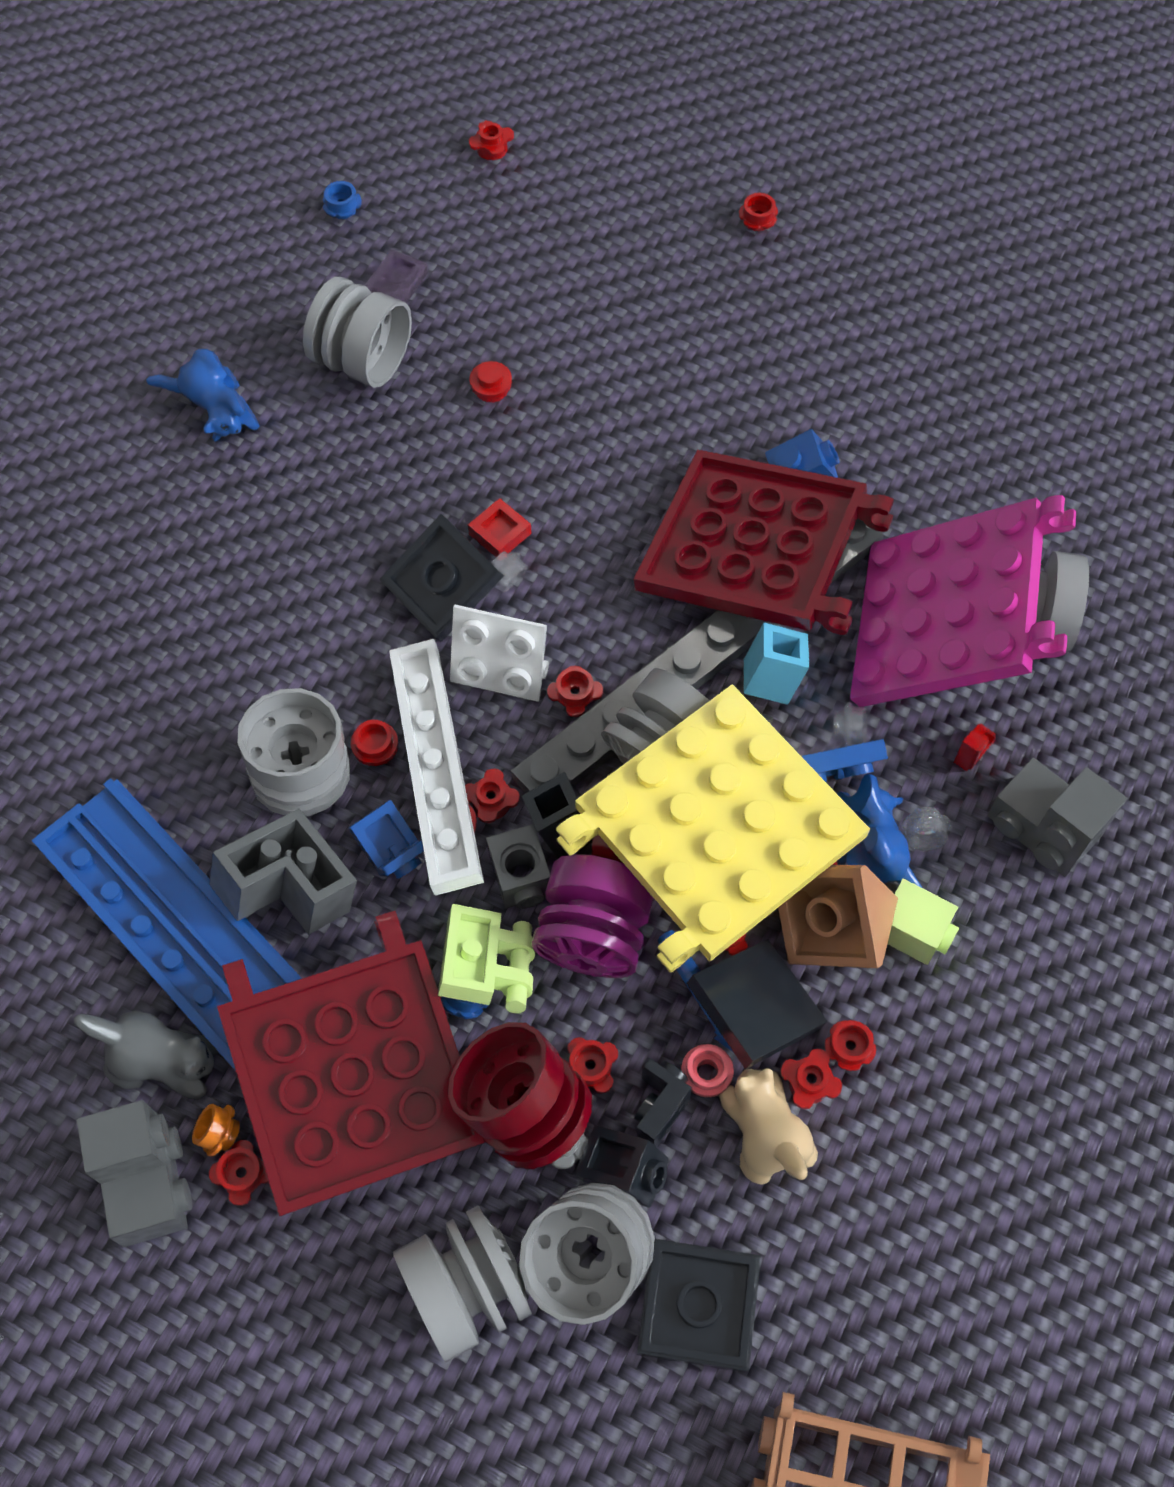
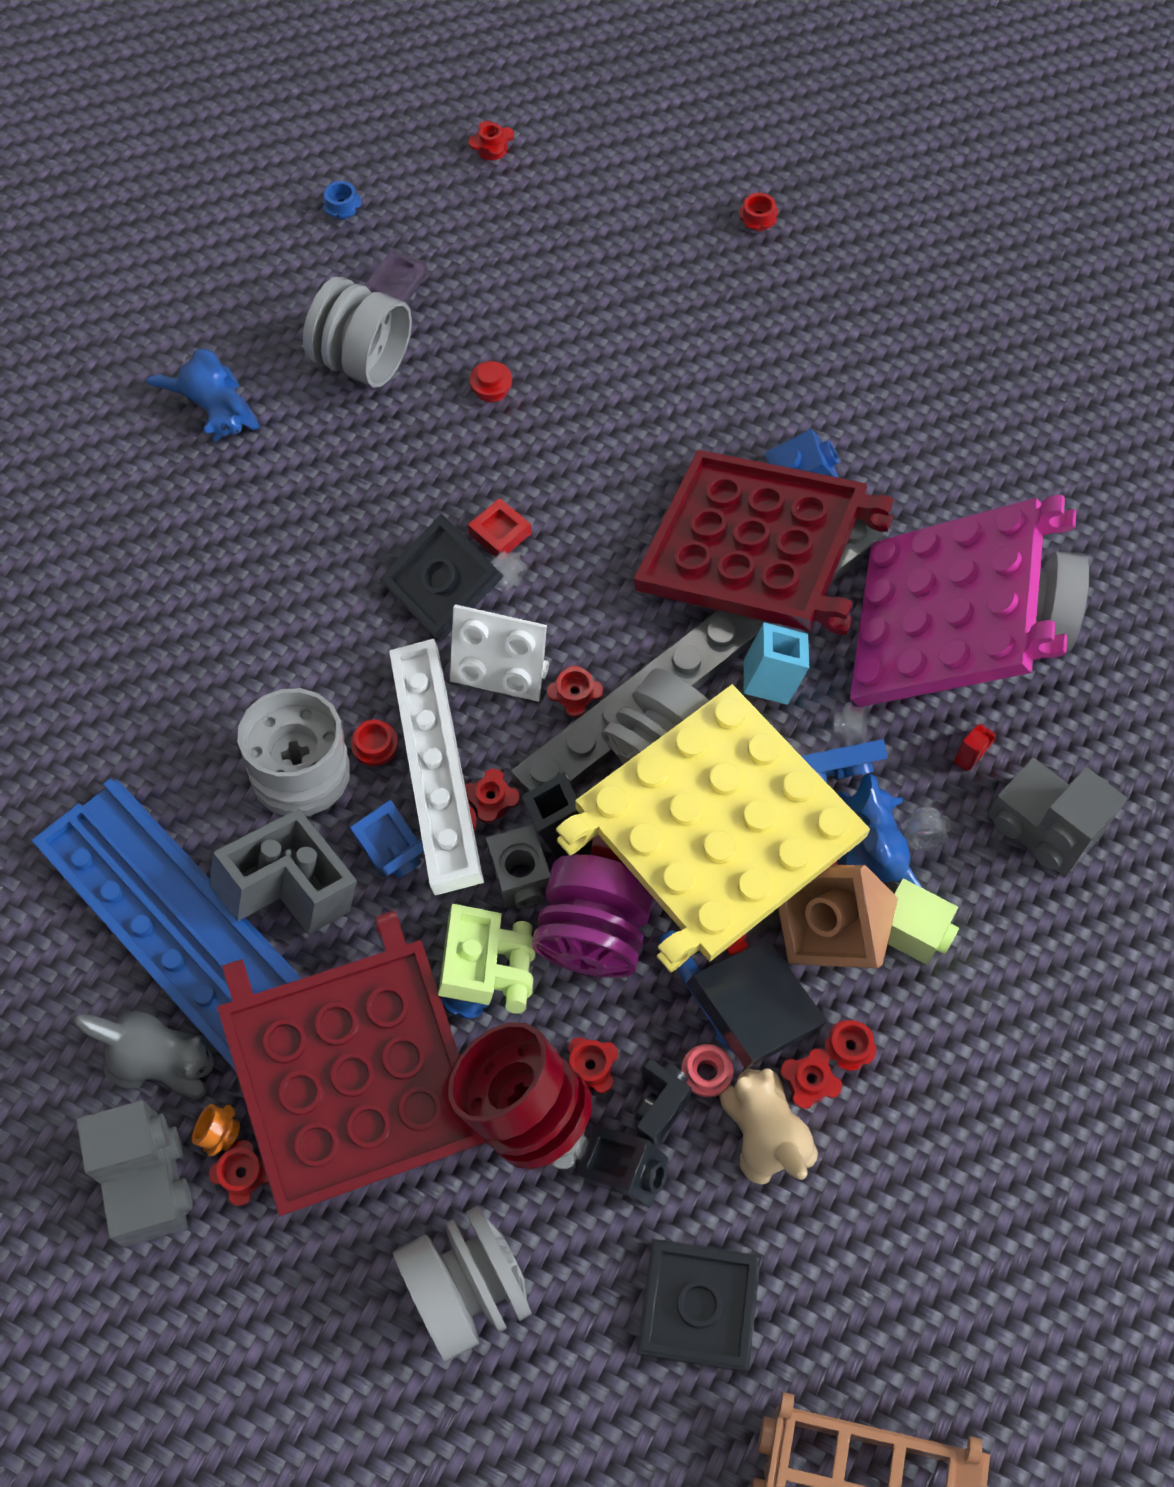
(559, 1261): light grey wheel -> none

